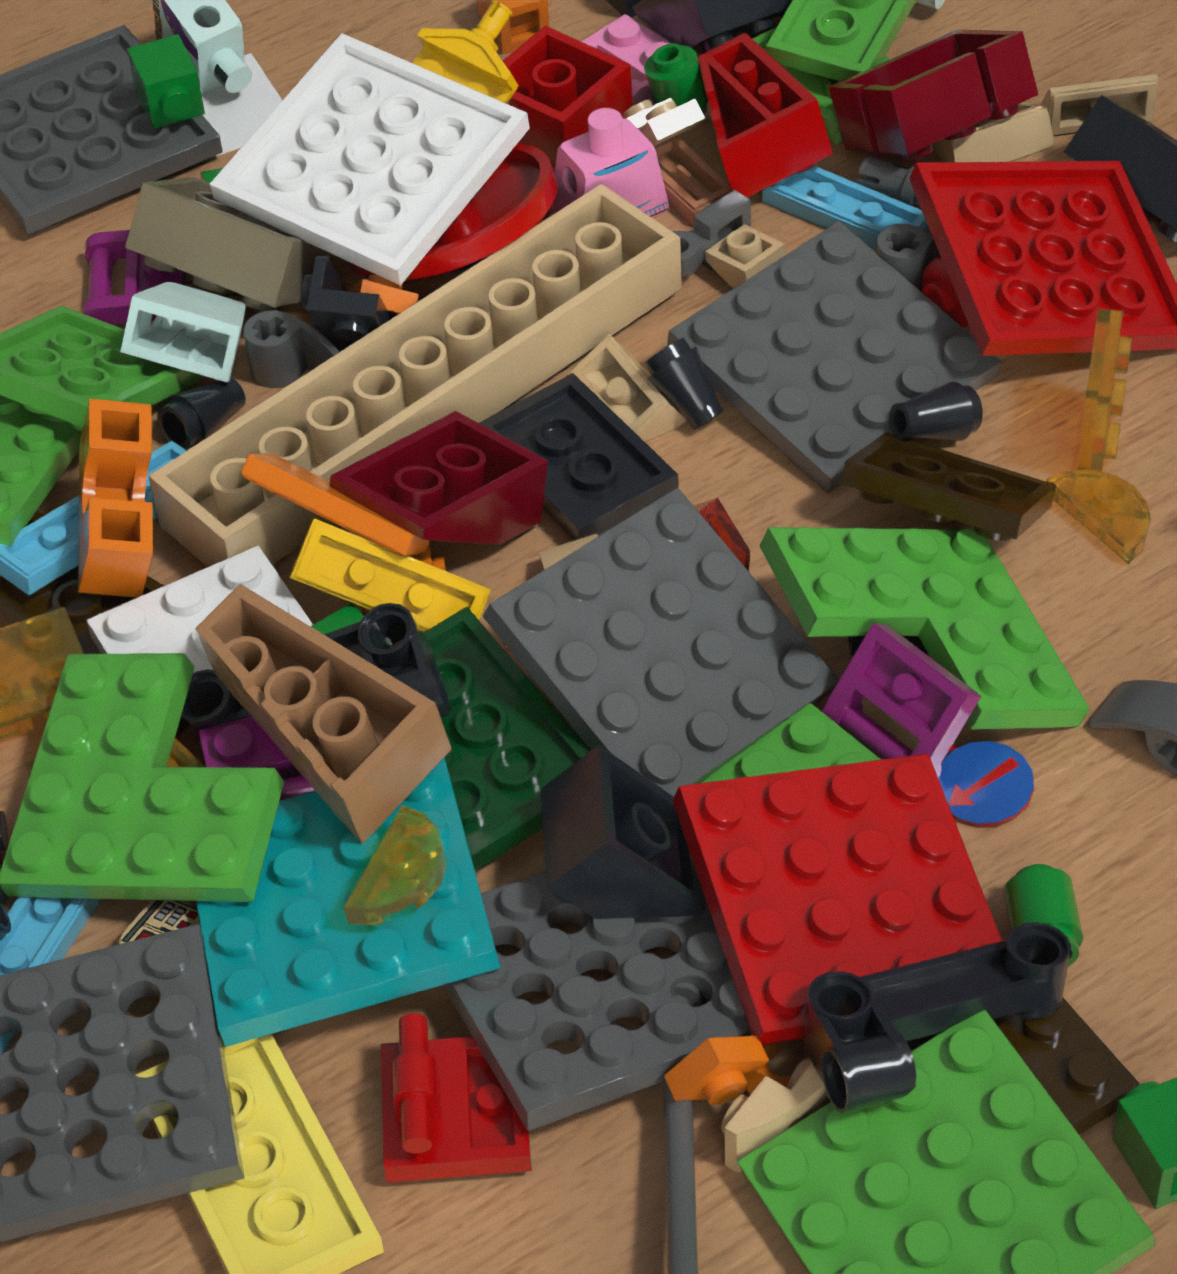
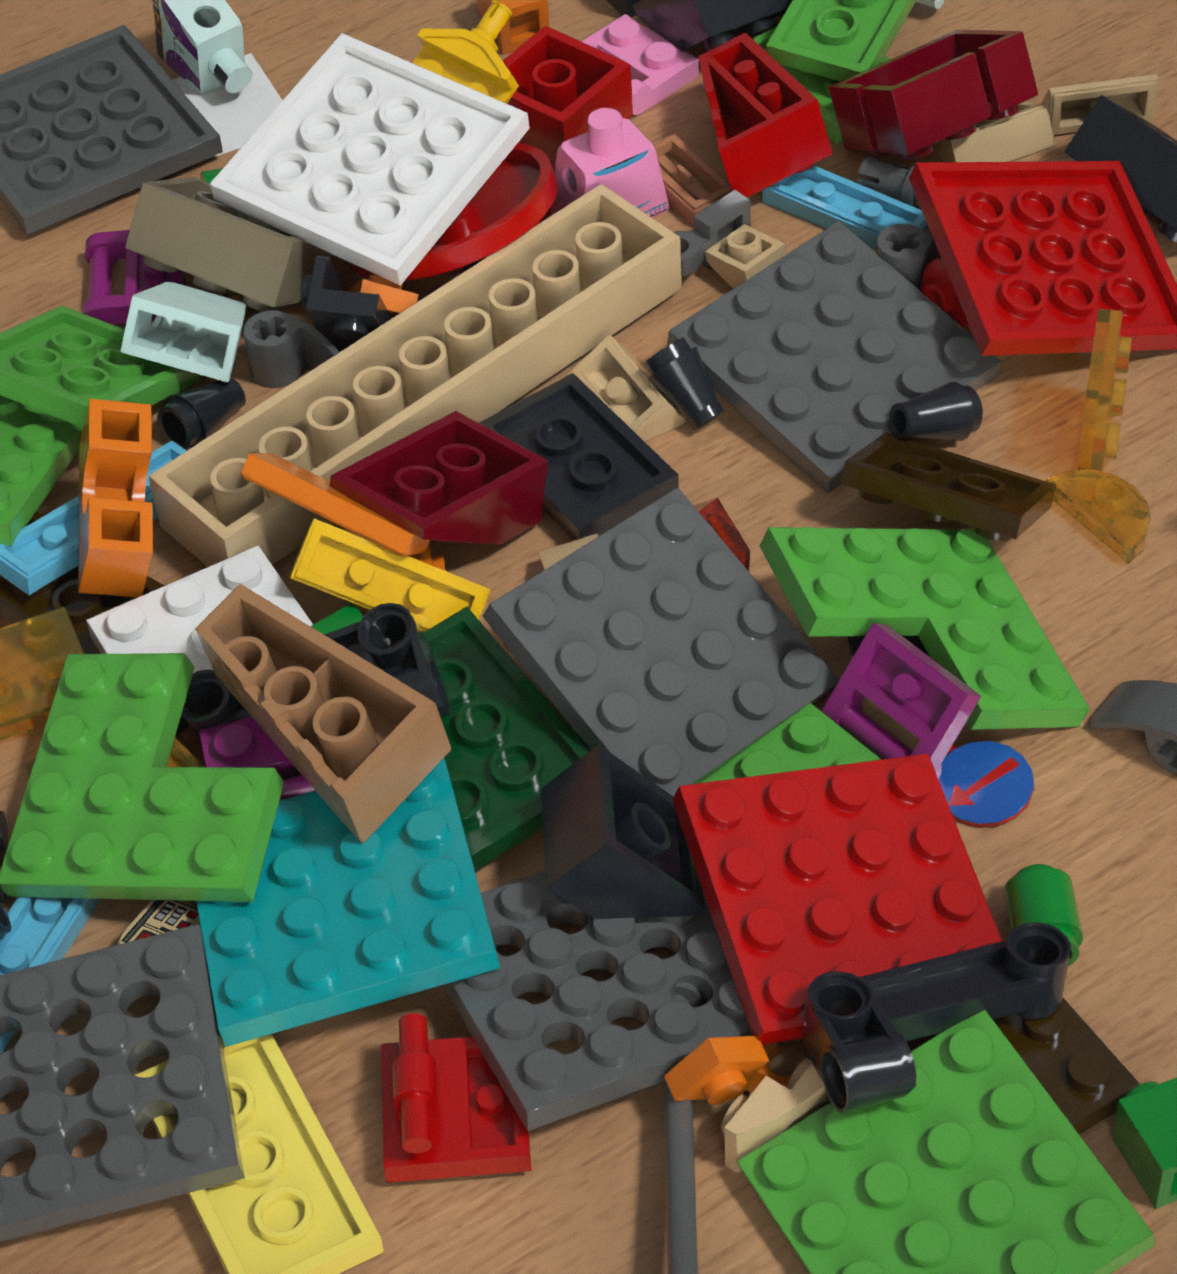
(166, 81): green brick -> none
(401, 872): clear yellow plate -> none
(664, 119): slope -> none
(676, 74): green brick -> none

